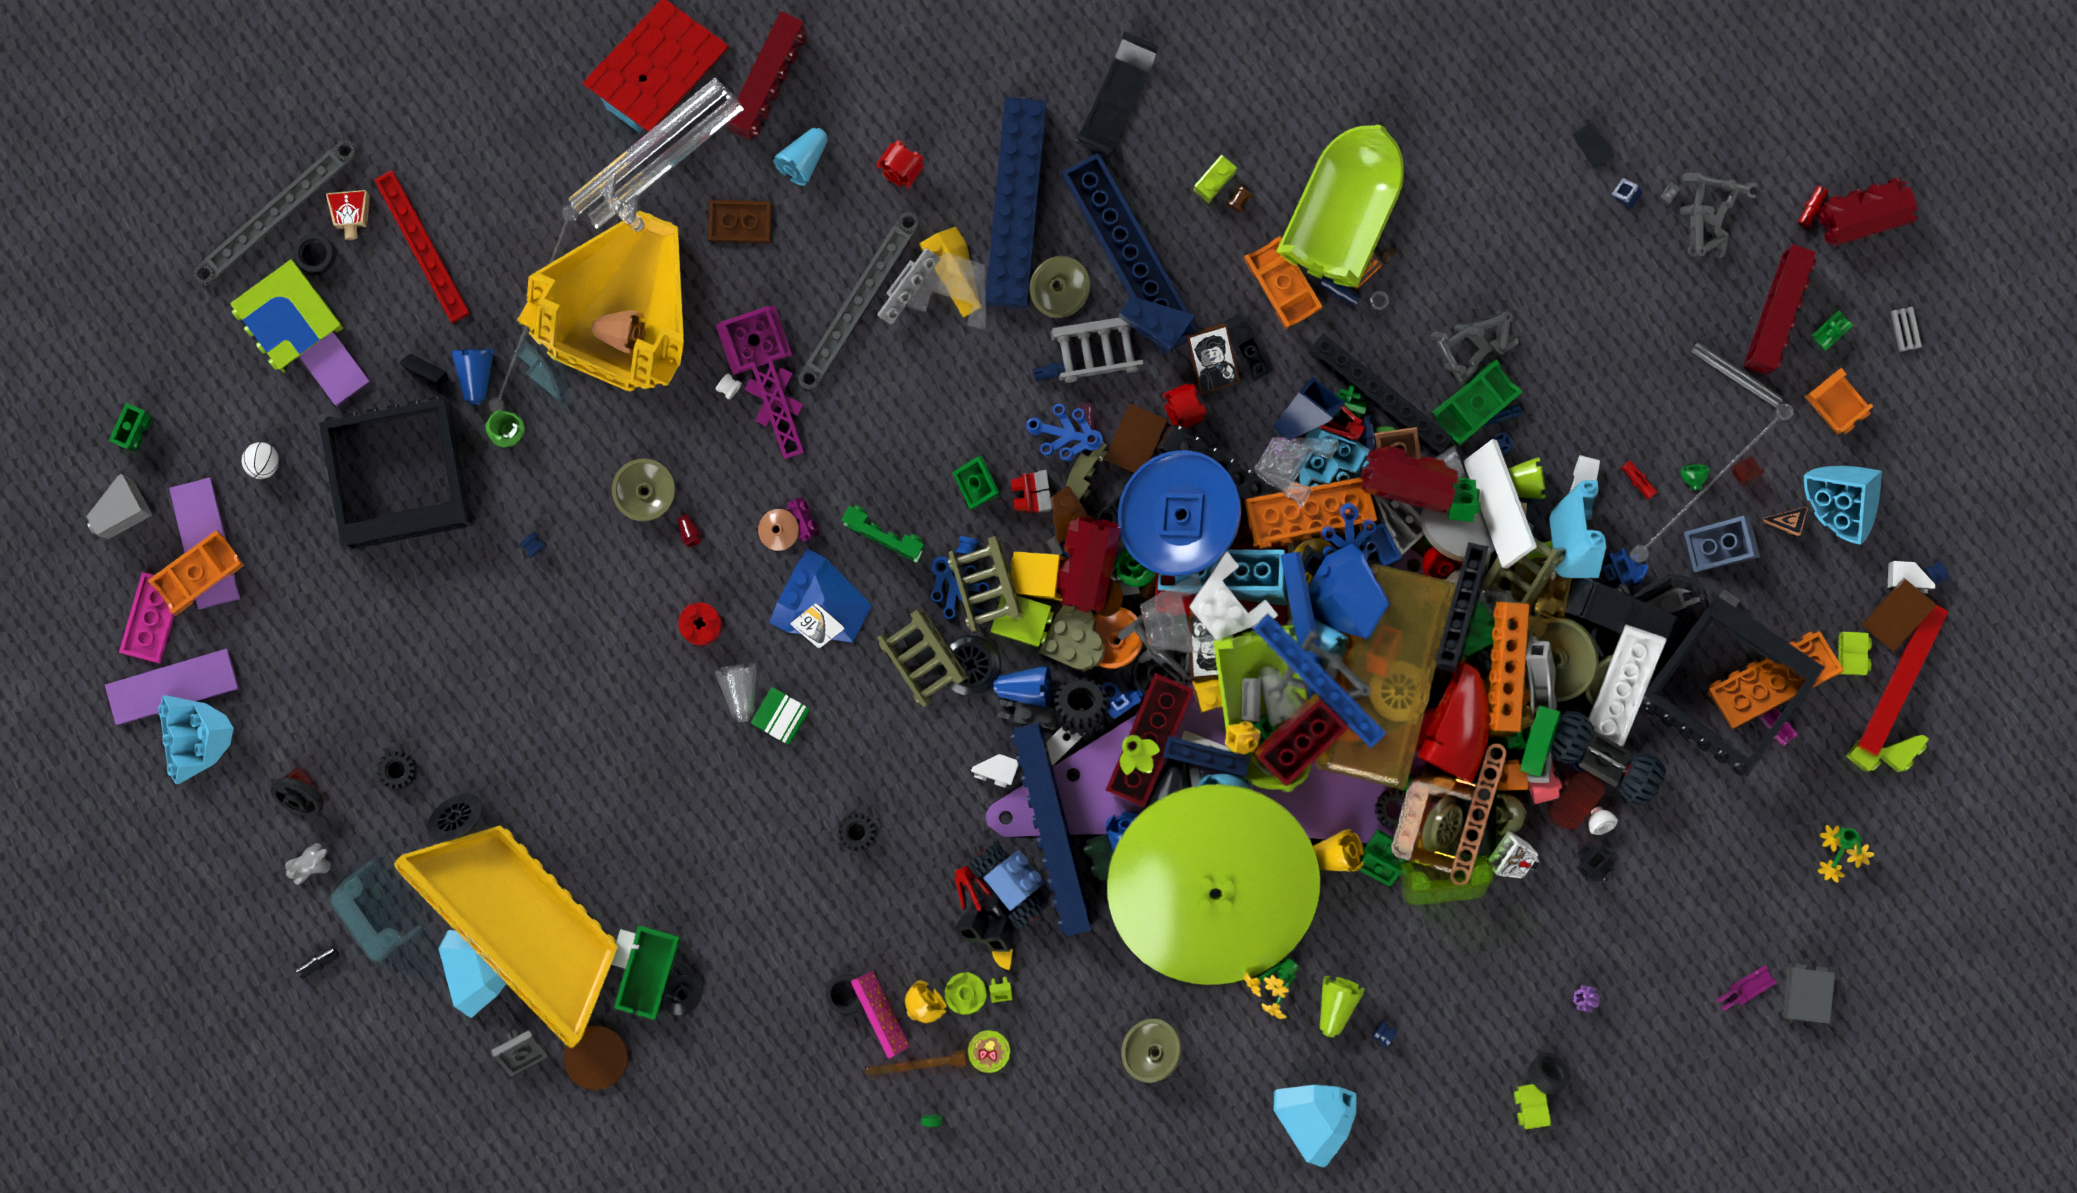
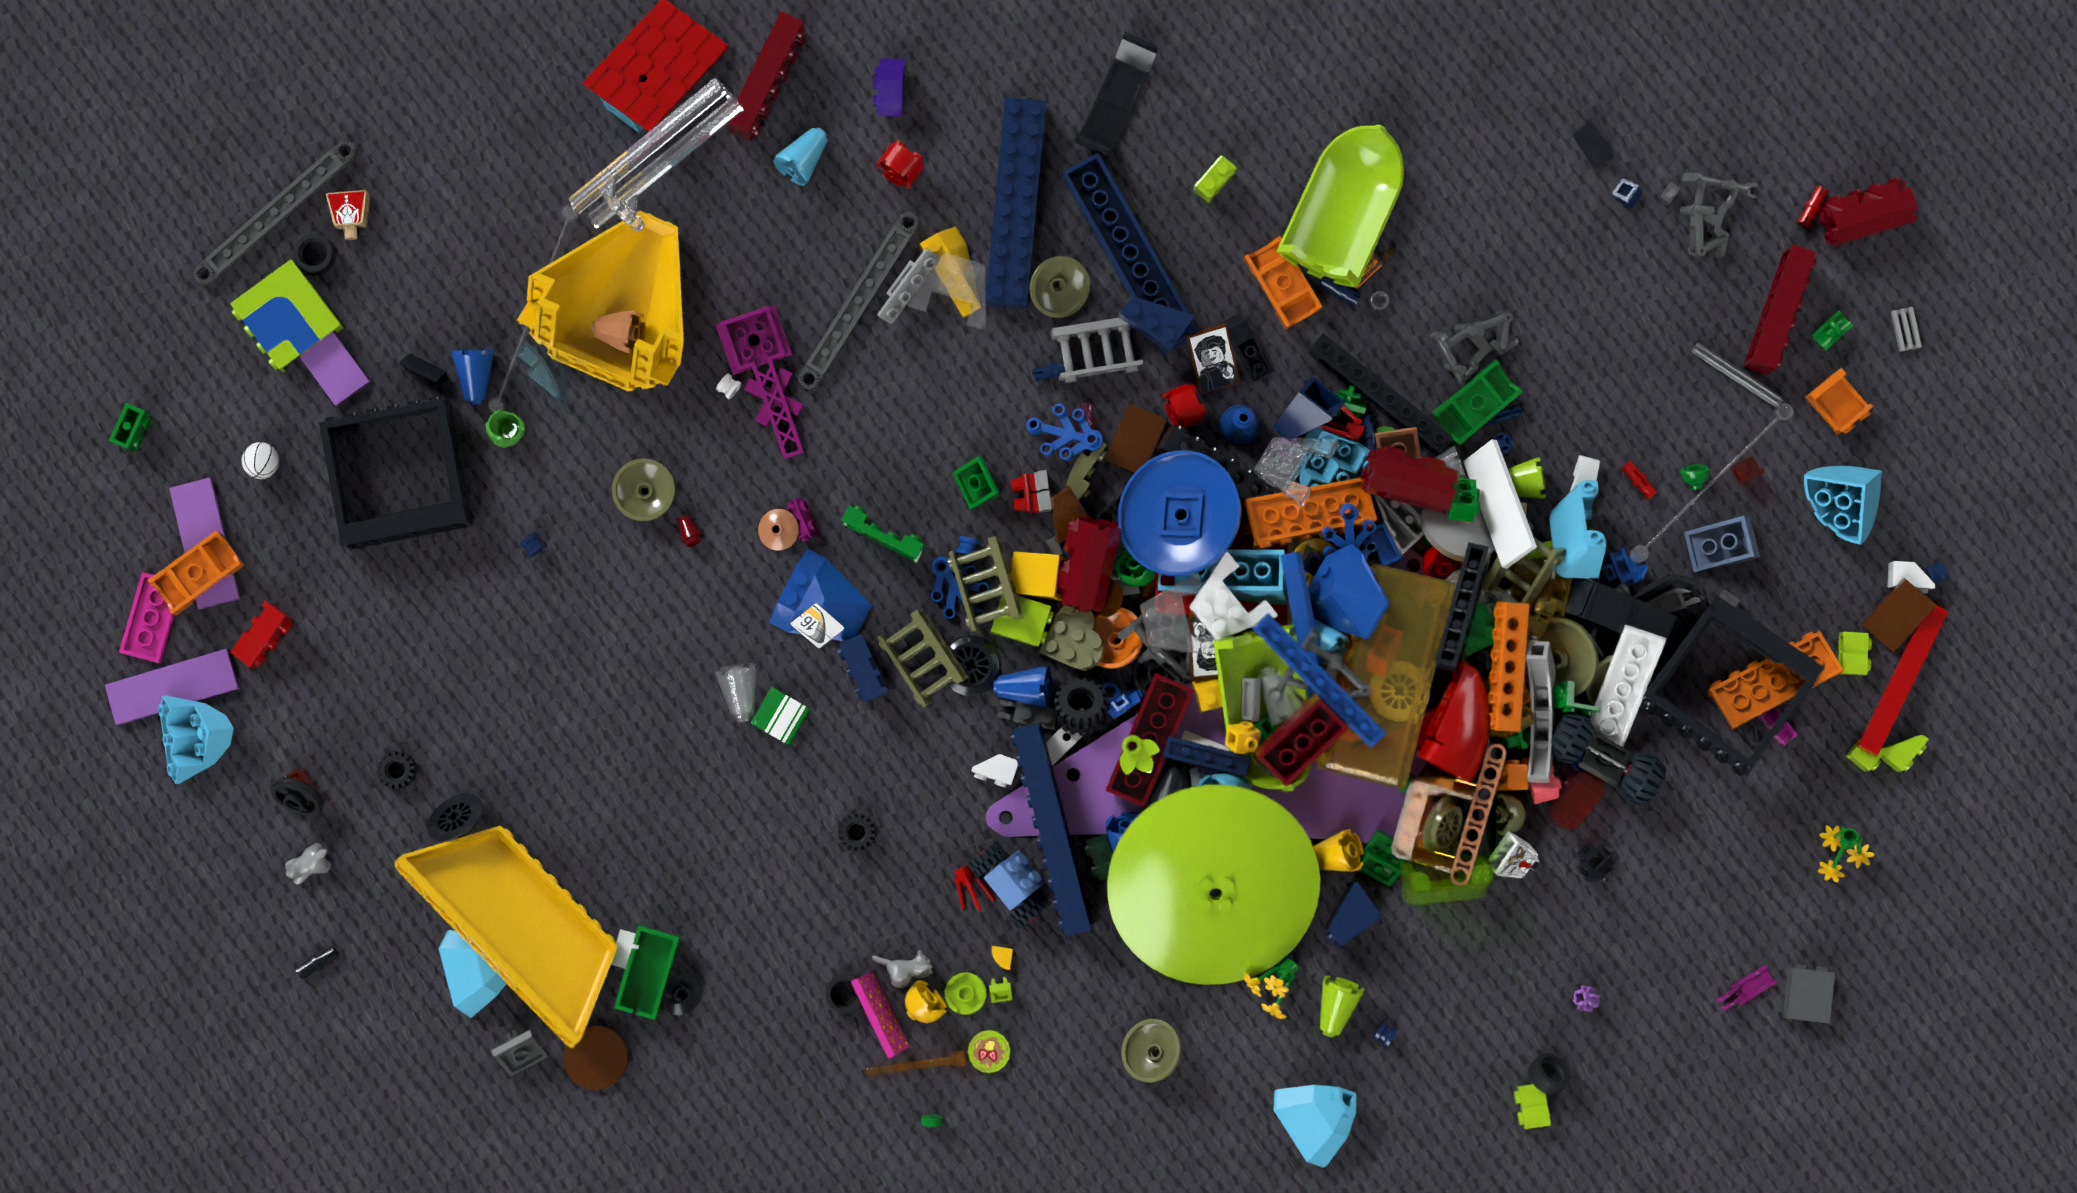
(118, 509): light grey slope -> none
(262, 635): none -> red wedge
(374, 944): clear light blue windscreen -> none
(422, 247): red tile -> none
(708, 633): red brick -> none
(739, 221): reddish brown tile -> none
(862, 668): none -> dark blue wedge
(889, 84): none -> dark purple brick
(902, 970): none -> light grey animal
(989, 925): black brick -> none
(1235, 430): none -> blue cone
(1239, 199): reddish brown bush -> none
(1351, 916): none -> dark blue slope
(1382, 804): black tyre -> none
(1540, 741): green slope -> none
(1565, 700): none -> green bracket
(1601, 821): white brick -> none
(1789, 521): piece -> none

